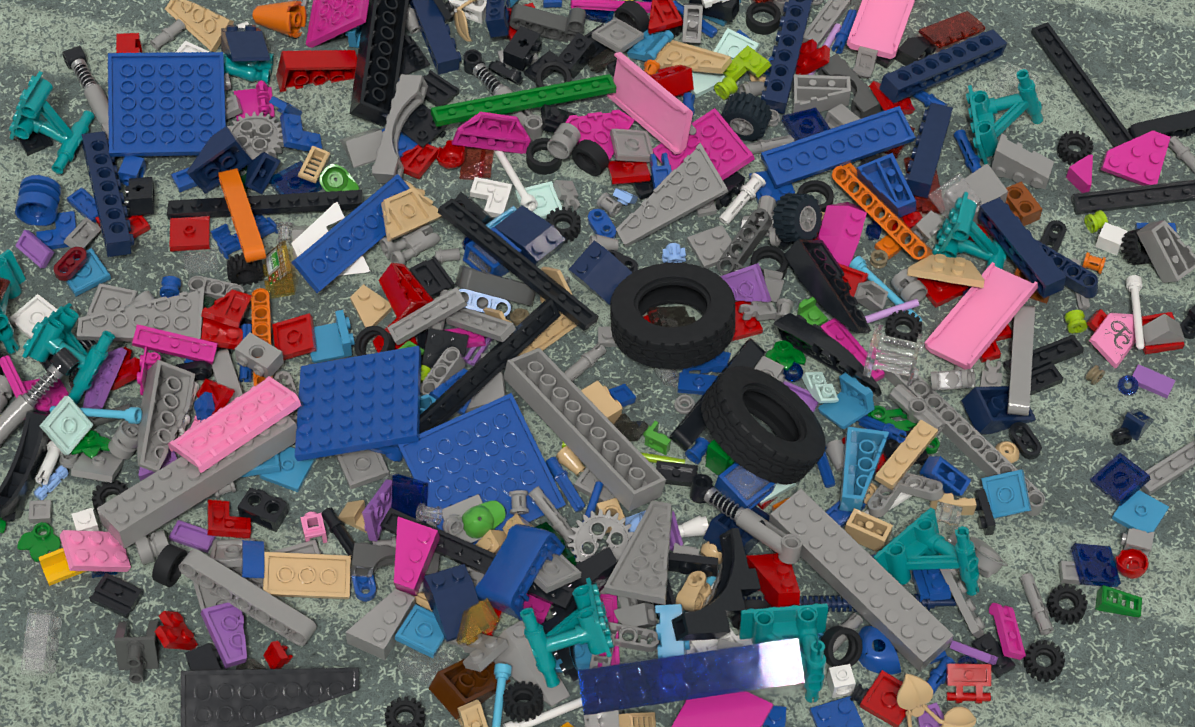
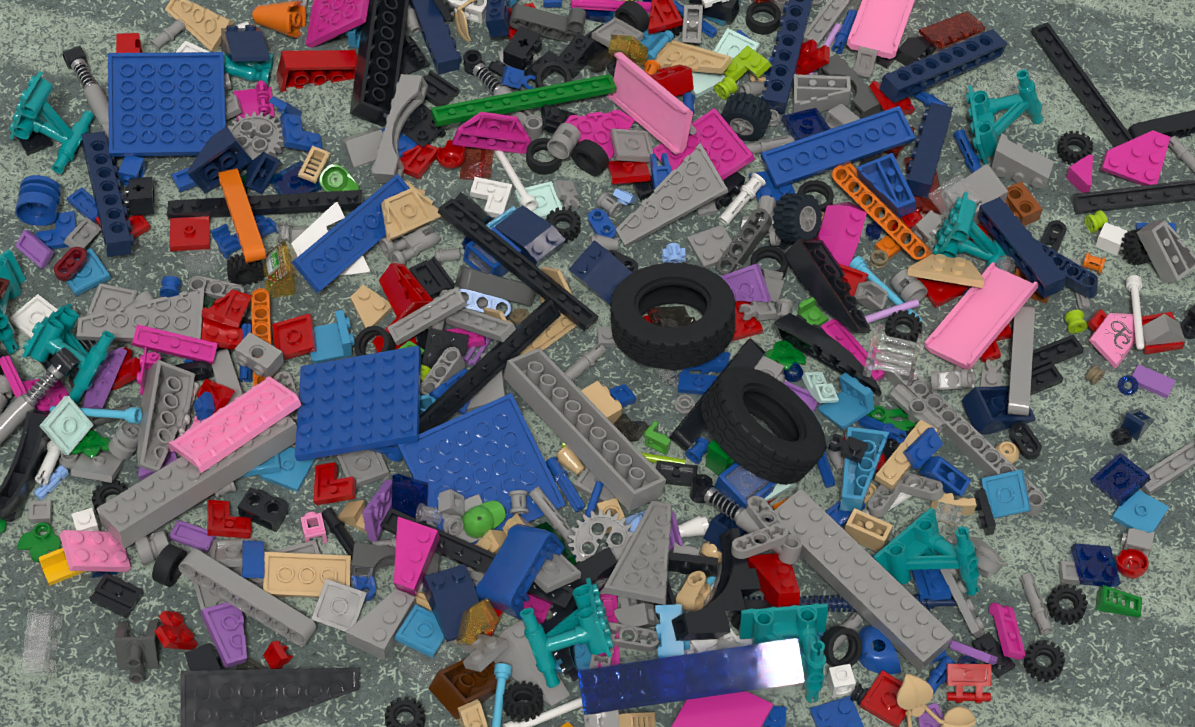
(329, 488): none -> red plate
(338, 605): none -> light grey plate
(451, 503): none -> light grey slope
(515, 77): none -> blue plate
(629, 47): none -> clear yellow slope
(772, 533): none -> light grey beam
(851, 448): none -> black plate
(923, 448): none -> blue plate
(1005, 263): none -> clear plate

